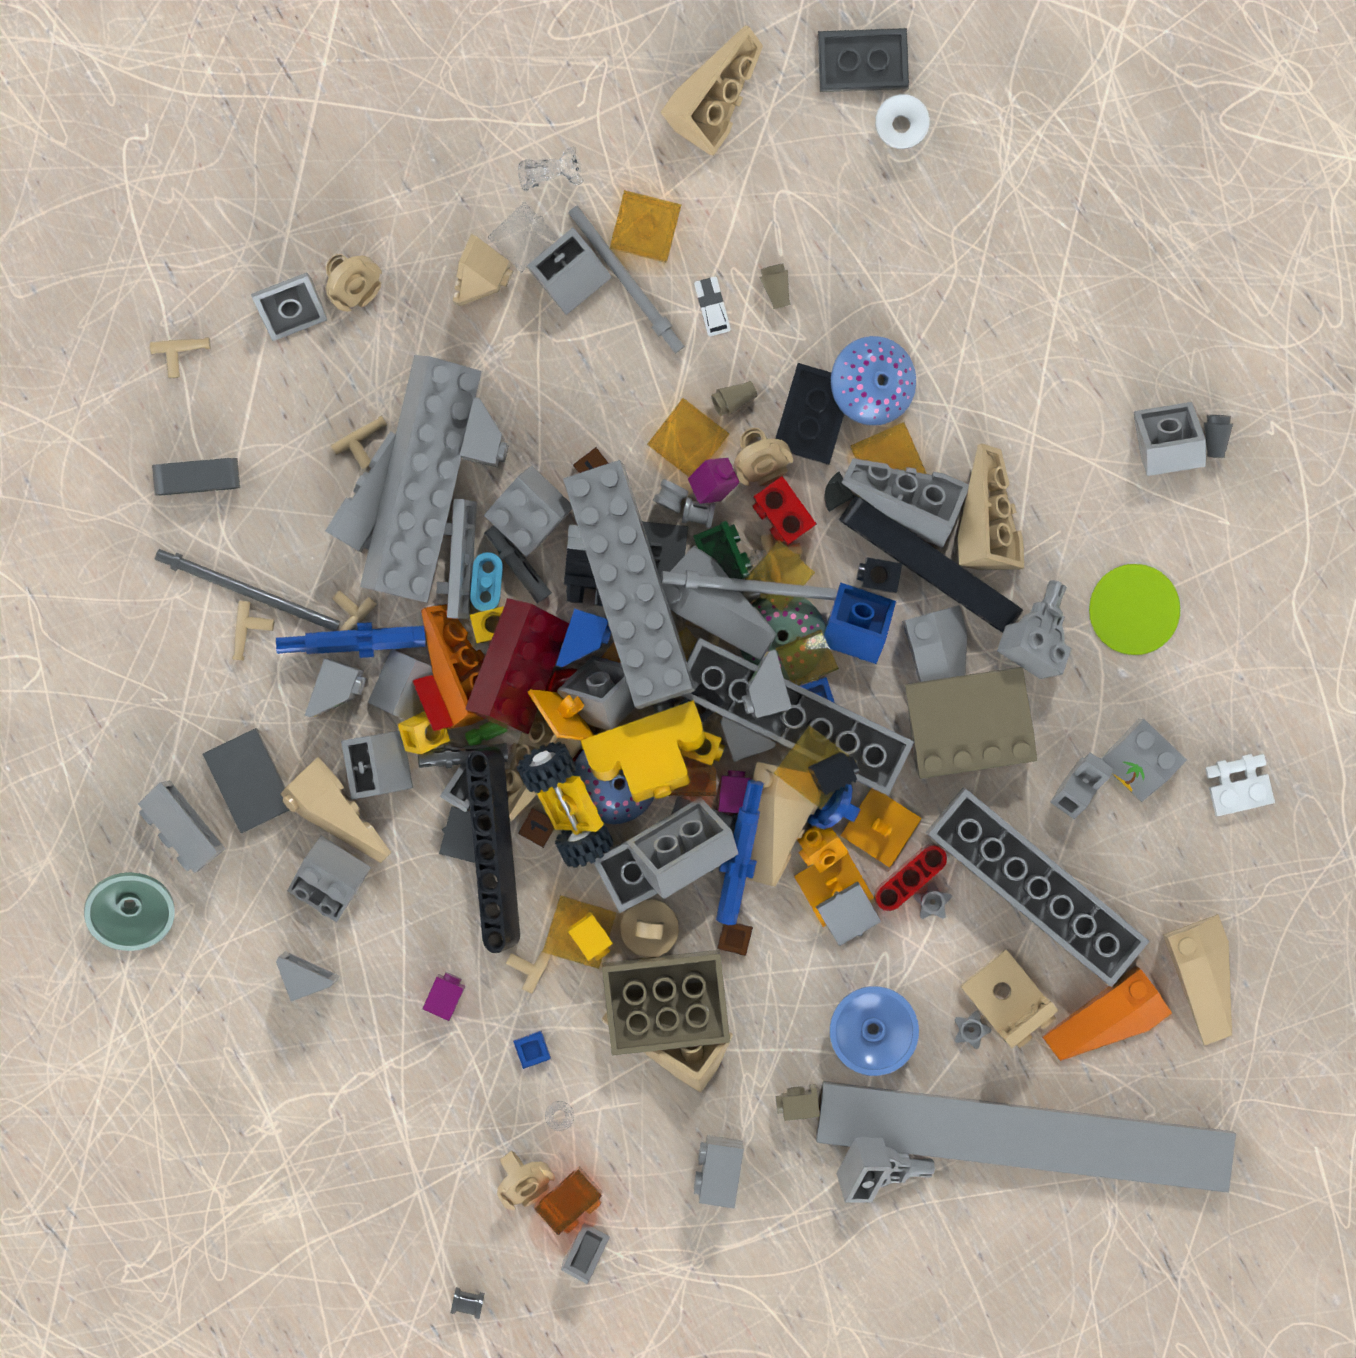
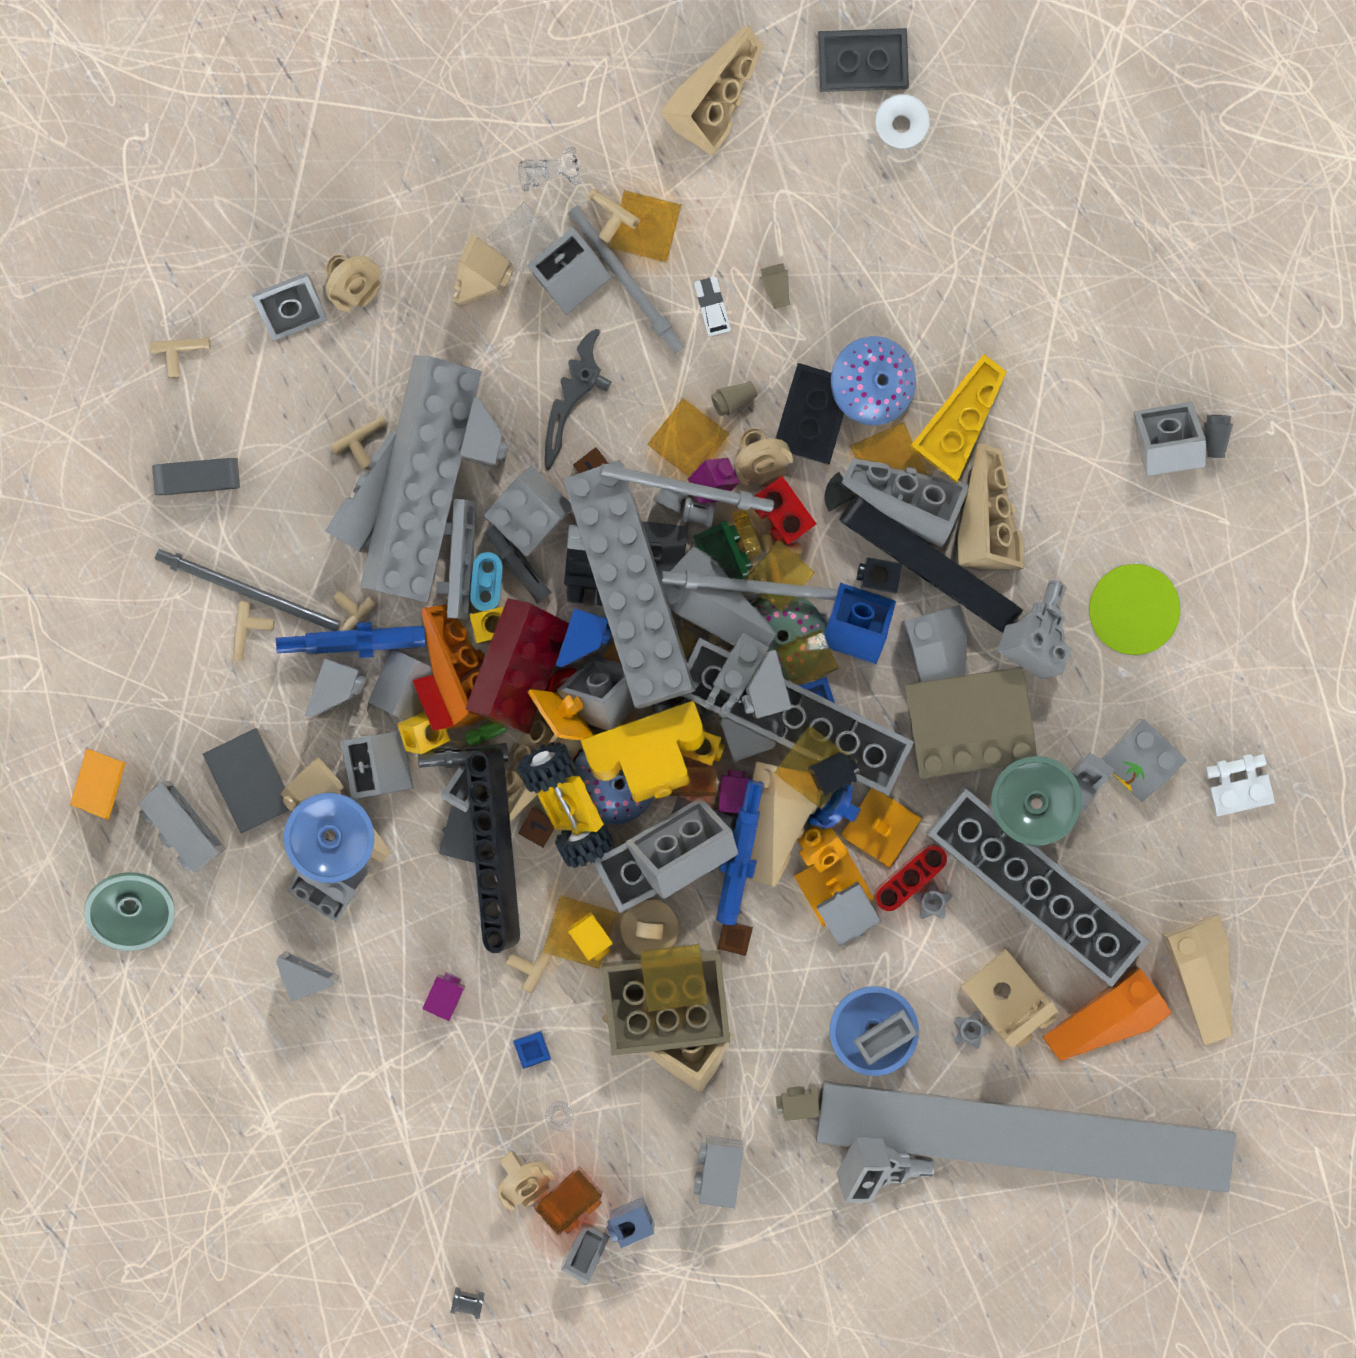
(97, 783): none -> light orange piece
(326, 859): none -> medium blue dish
(584, 376): none -> dark grey piece
(618, 213): none -> tan piece
(630, 1223): none -> sand blue brick
(673, 977): none -> clear yellow tile
(736, 672): none -> light grey hinge
(741, 500): none -> light grey bar
(746, 533): none -> clear yellow beam
(885, 1037): none -> light grey tile
(956, 425): none -> yellow wing
(1036, 779): none -> sand green dish

